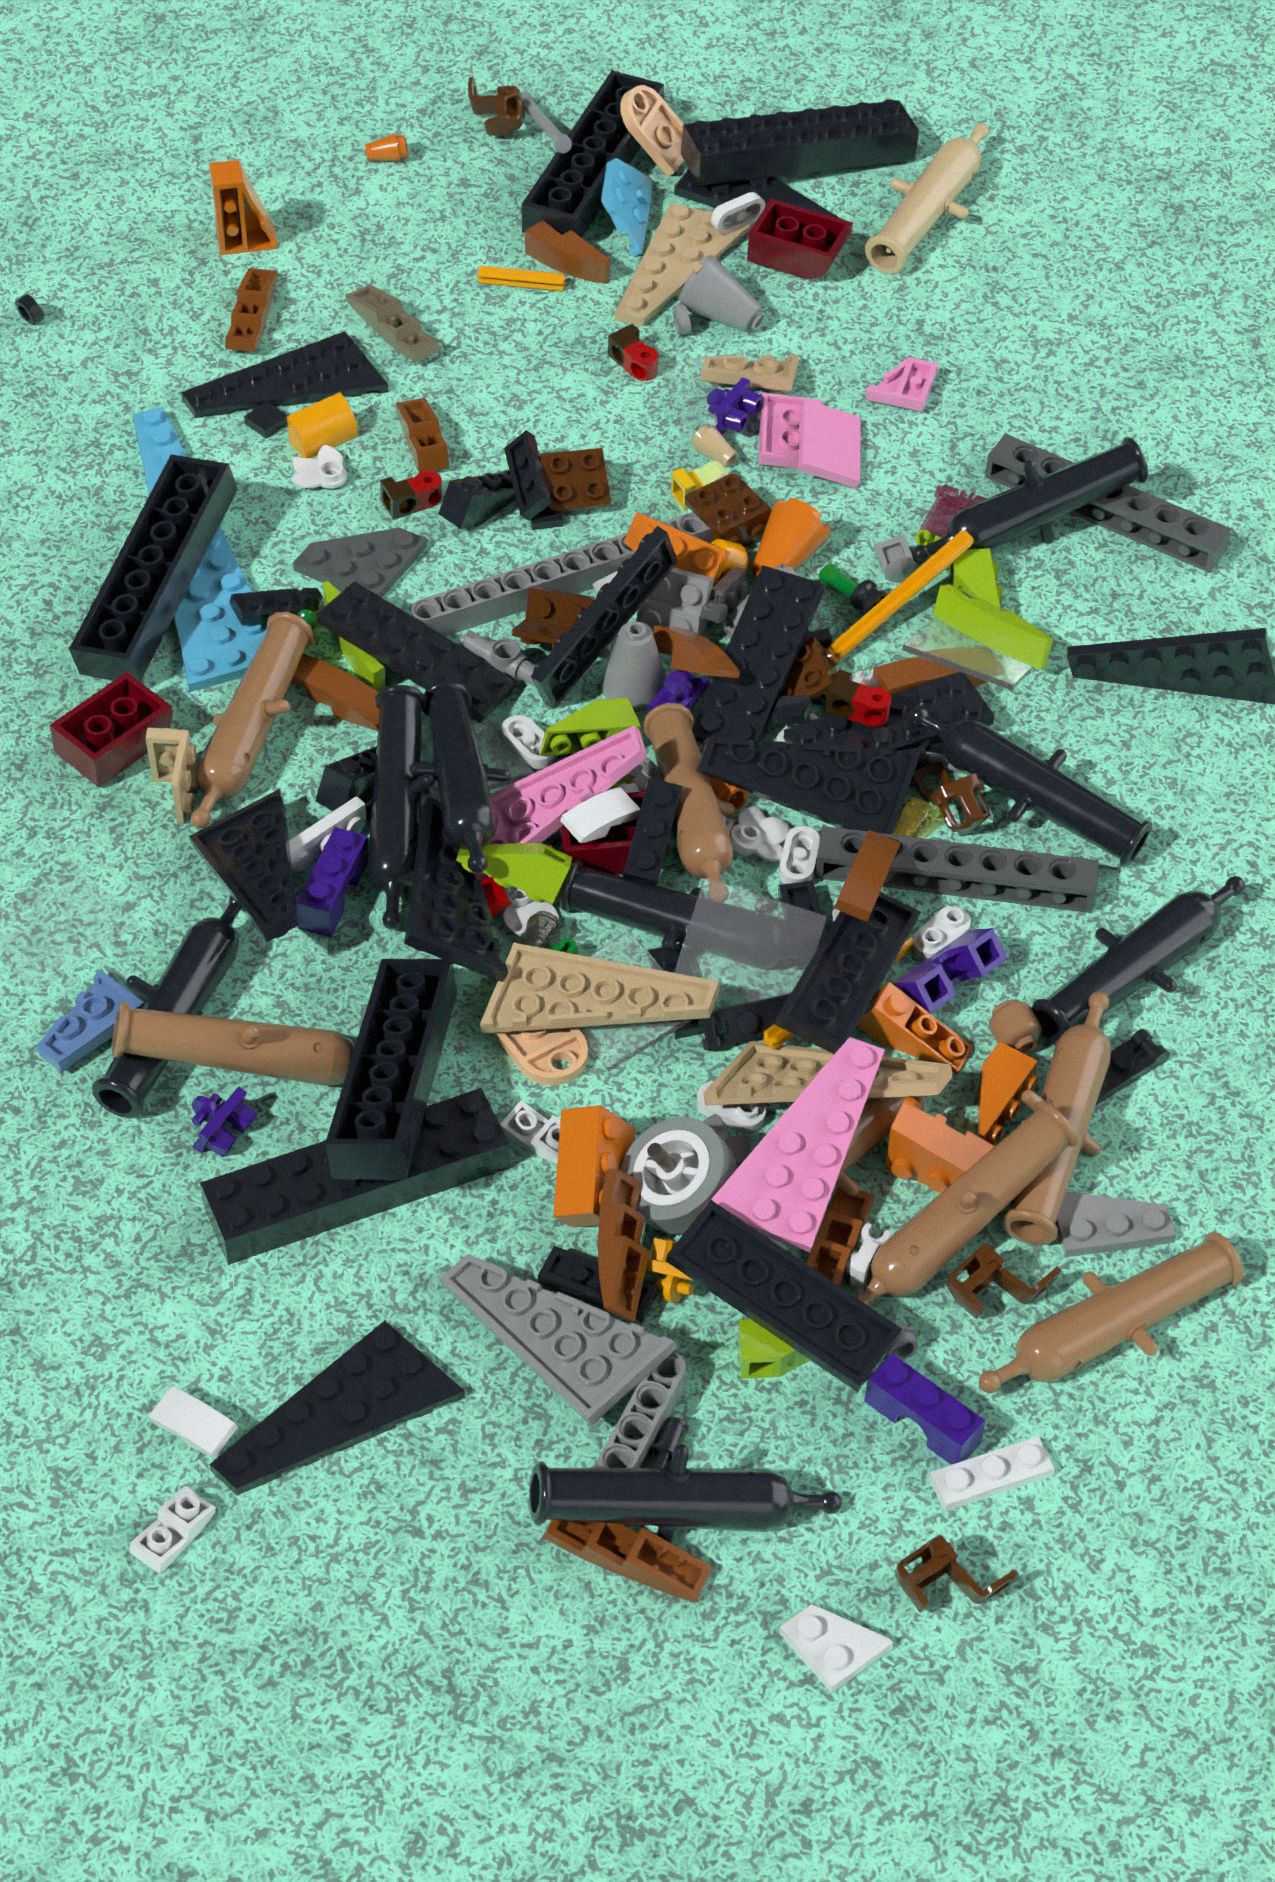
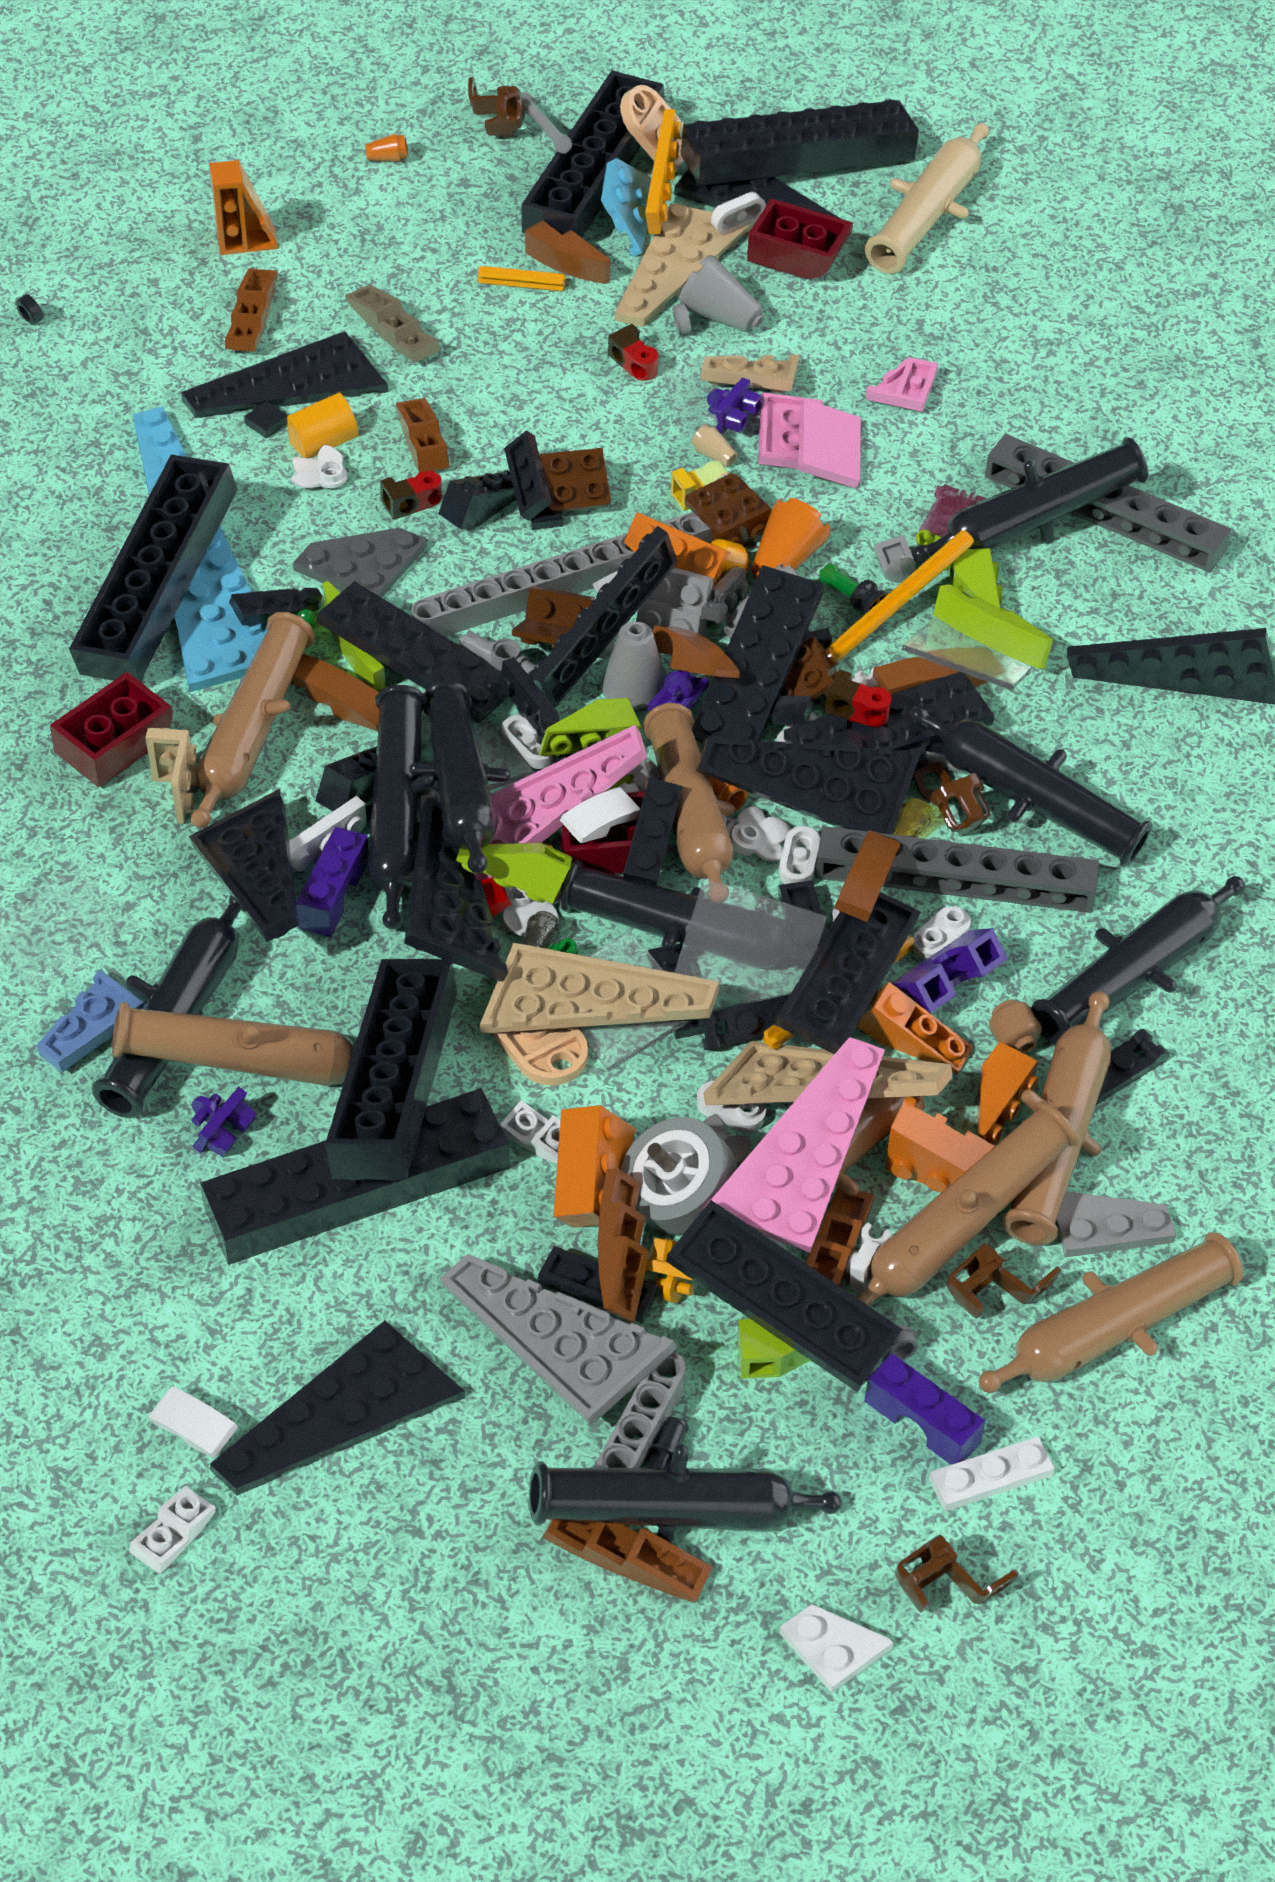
(527, 697): none -> black plate
(663, 171): none -> light orange plate

